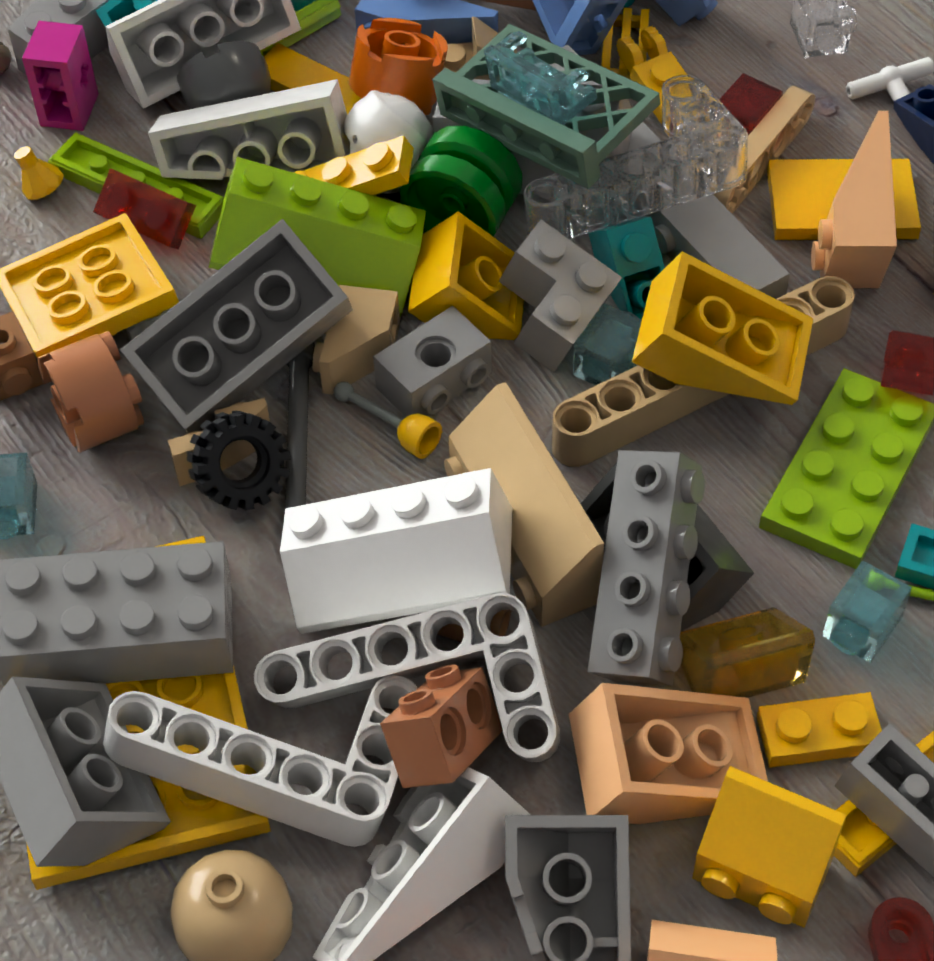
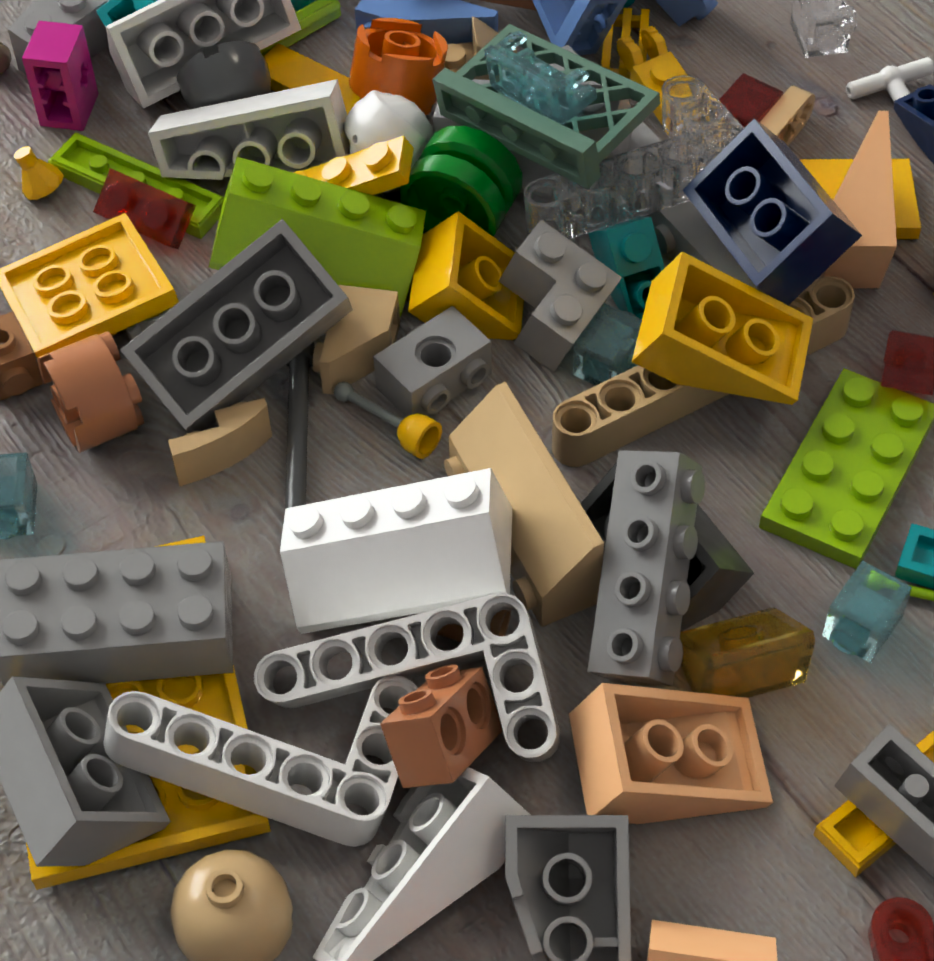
(269, 464): black tyre -> none
(767, 847): yellow slope -> none
(771, 213): none -> dark blue brick
(817, 729): yellow plate -> none

